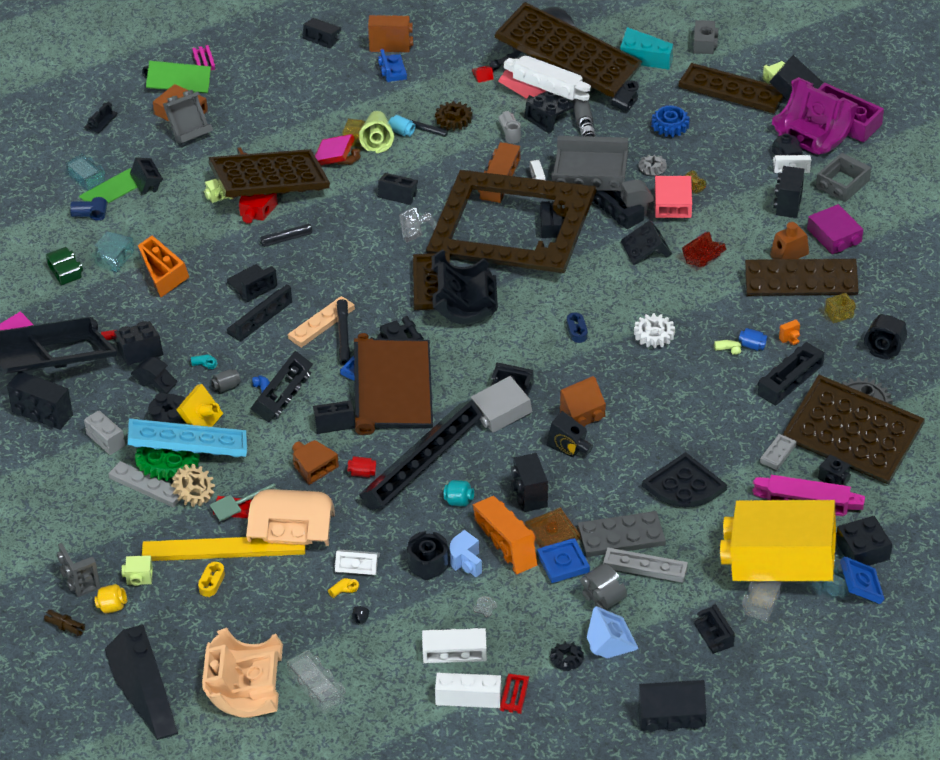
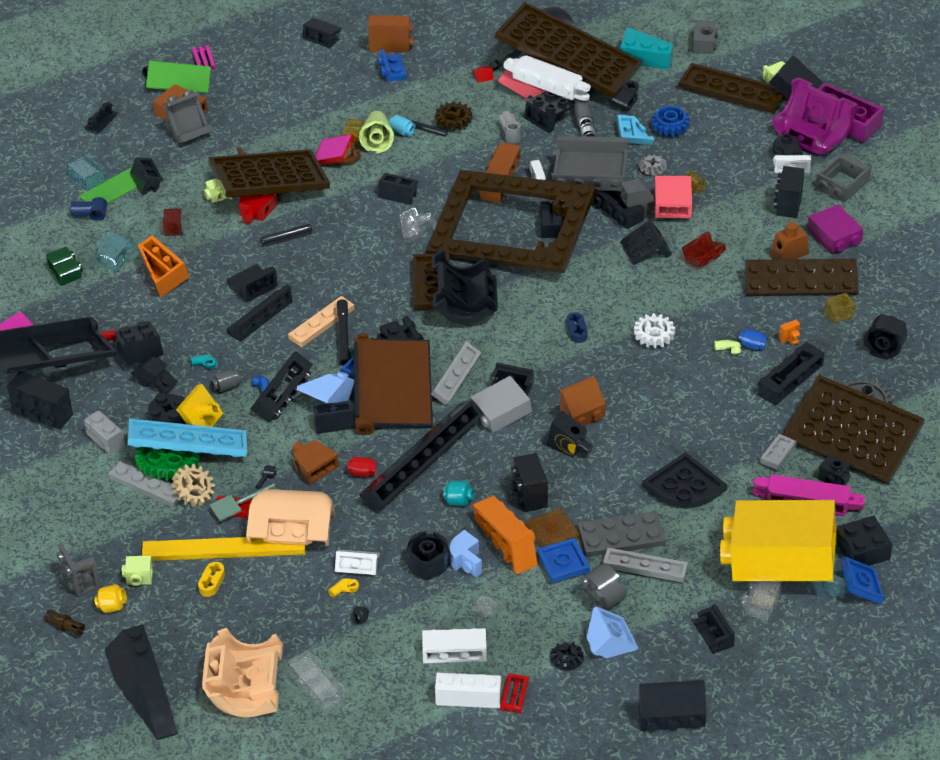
(173, 222): none -> clear red brick
(268, 471): none -> black hand
(329, 388): none -> light blue slope
(455, 373): none -> light grey plate
(630, 128): none -> medium azure wing

